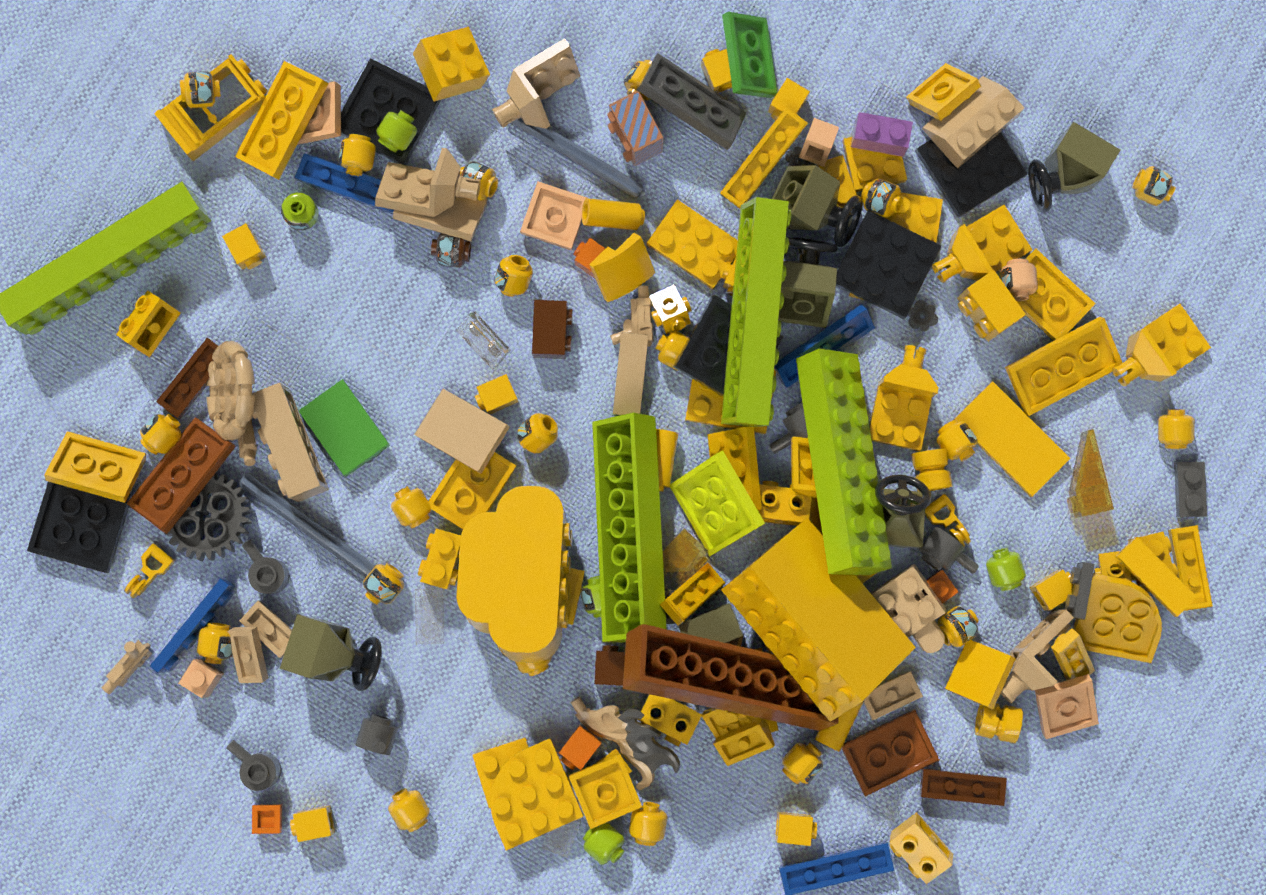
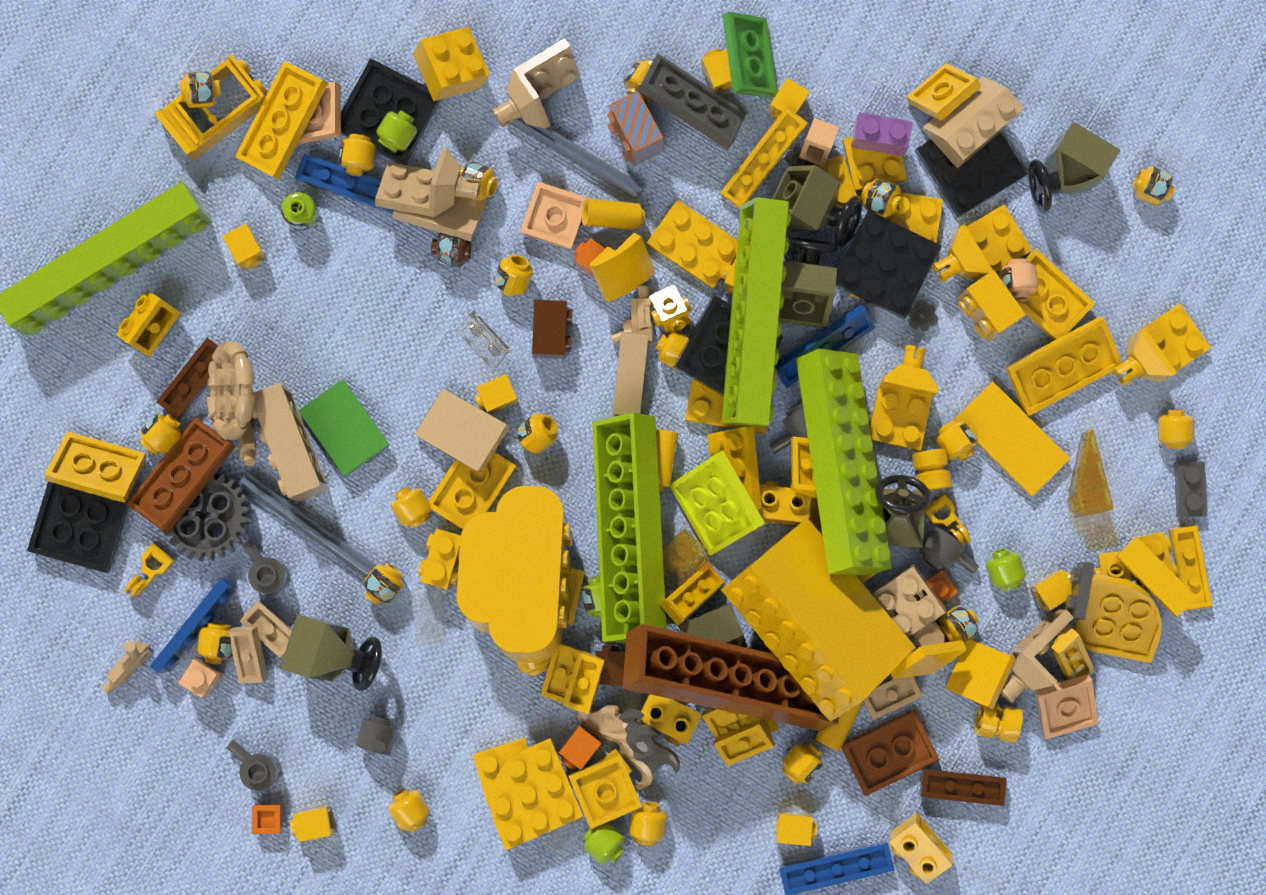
(573, 678): none -> yellow slope
(928, 659): none -> yellow tile

